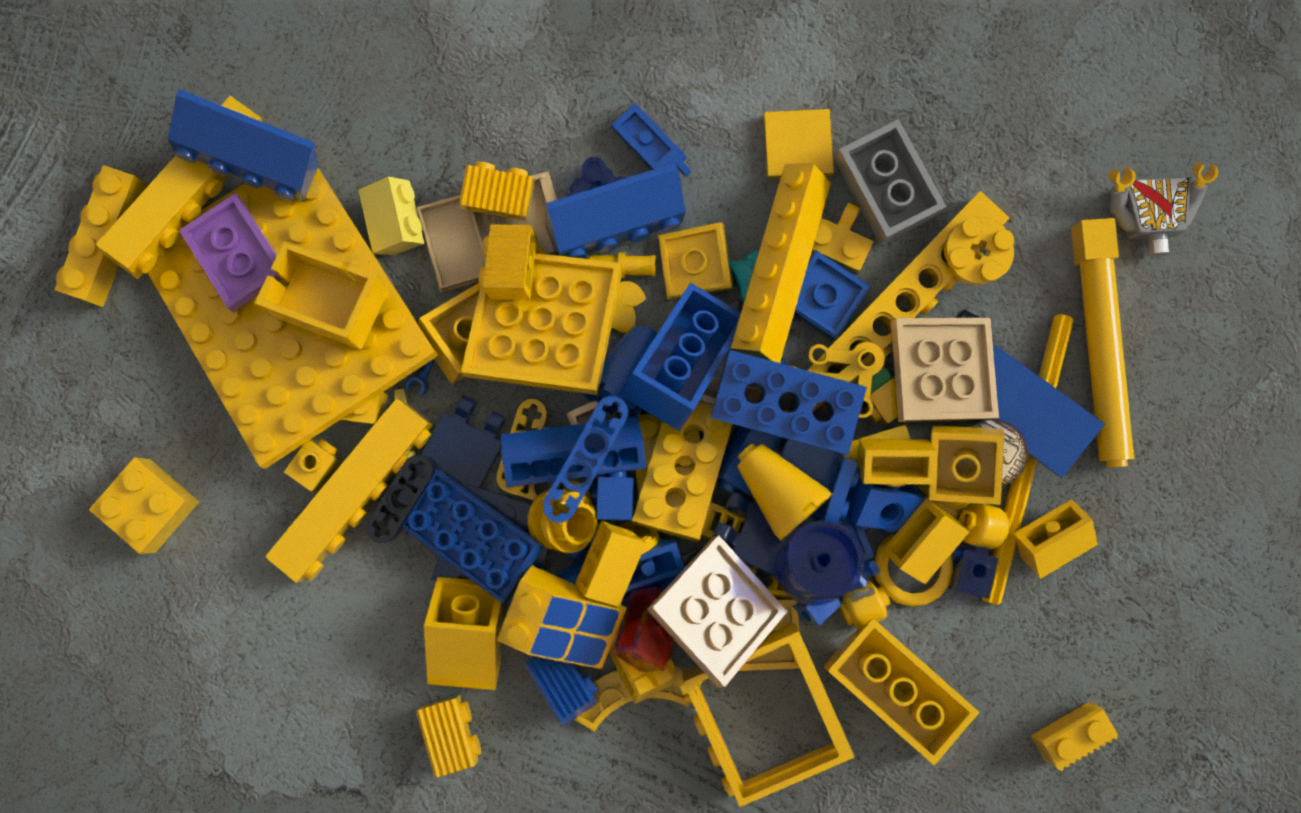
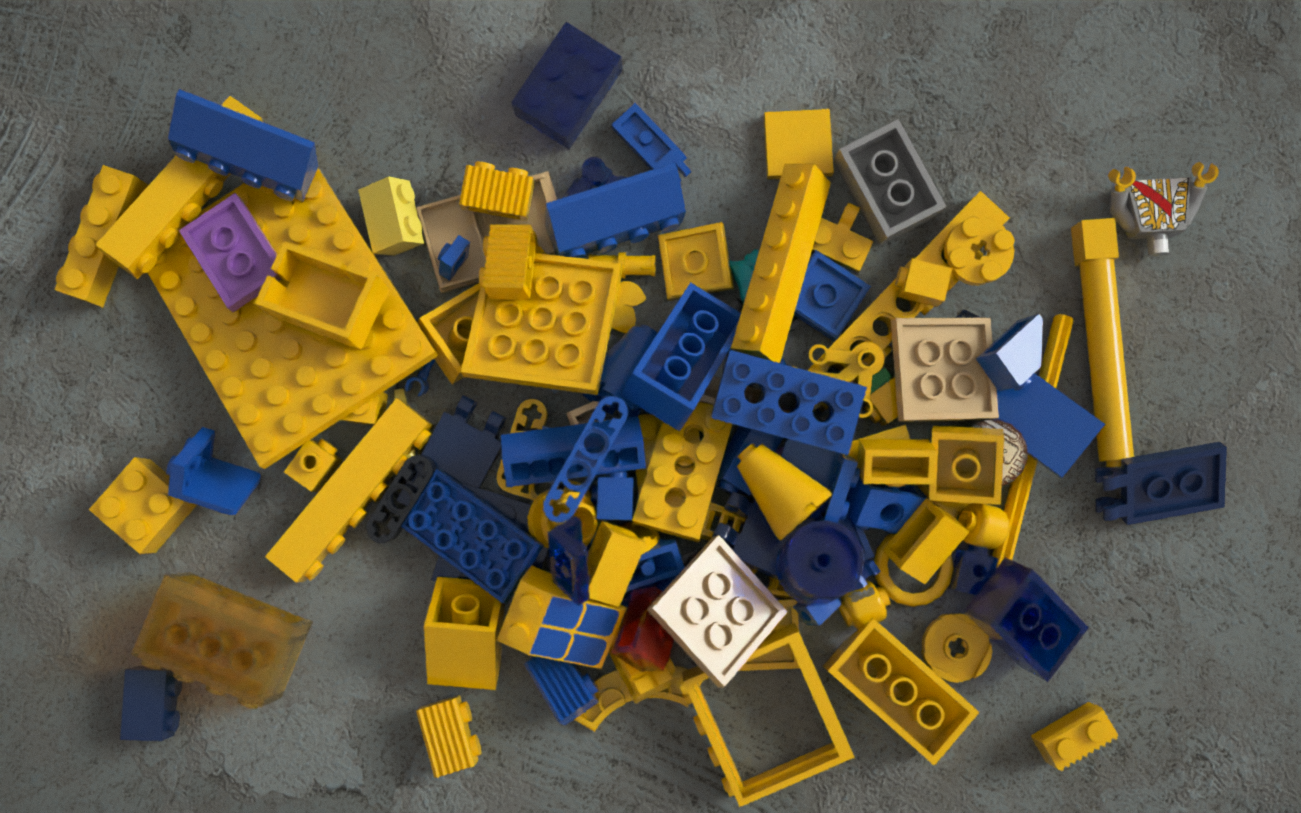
(149, 704): none -> dark blue brick
(208, 480): none -> blue bracket
(221, 639): none -> clear yellow brick
(452, 257): none -> blue plate
(567, 85): none -> clear blue brick
(569, 560): none -> clear blue bracket
(923, 282): none -> yellow brick
(961, 666): none -> yellow plate
(1014, 354): none -> slope
(1026, 619): none -> clear blue brick
(1056, 538): yellow brick -> none
(1165, 484): none -> dark blue tile

